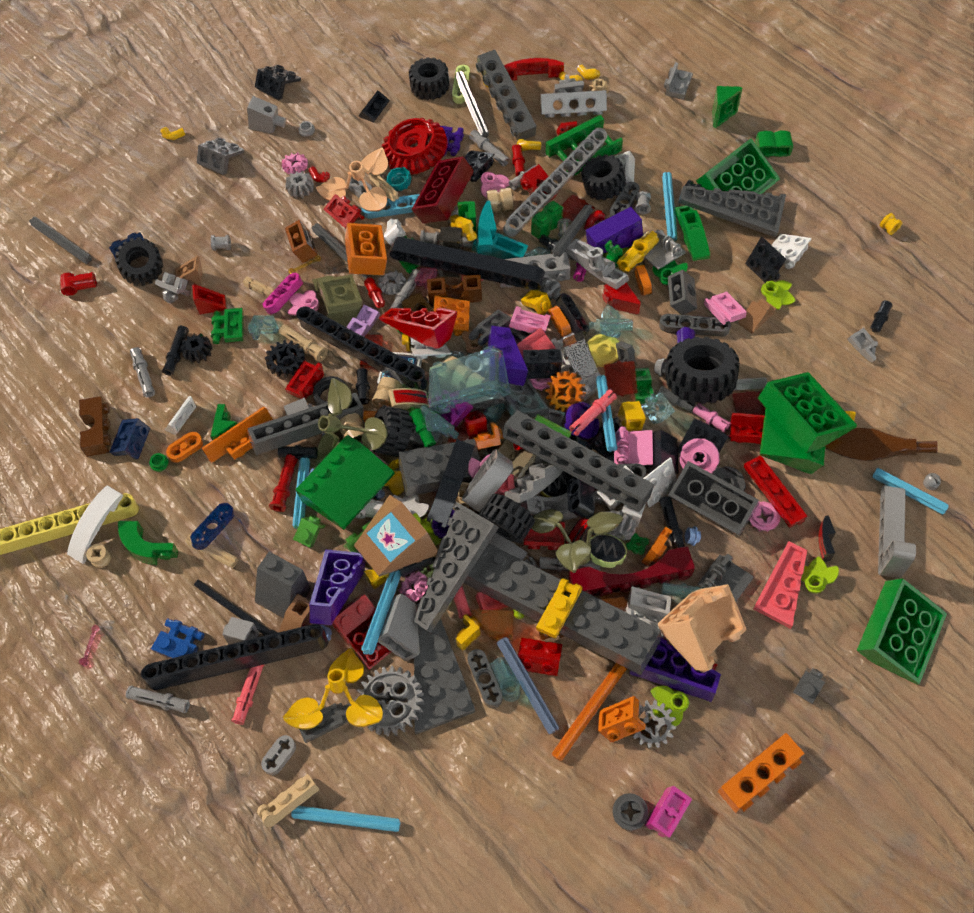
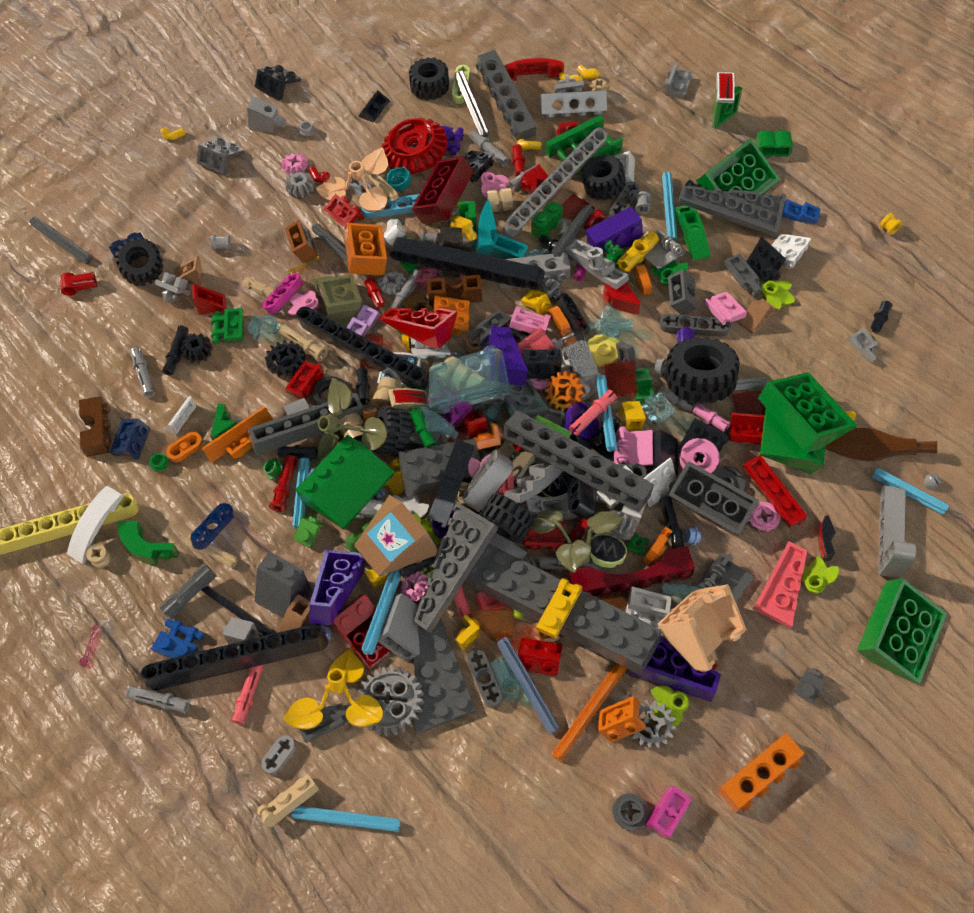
(185, 593): none -> dark grey axle
(272, 468): none -> green plate
(725, 87): none -> slope
(743, 274): none -> dark grey hinge
(803, 213): none -> blue slope

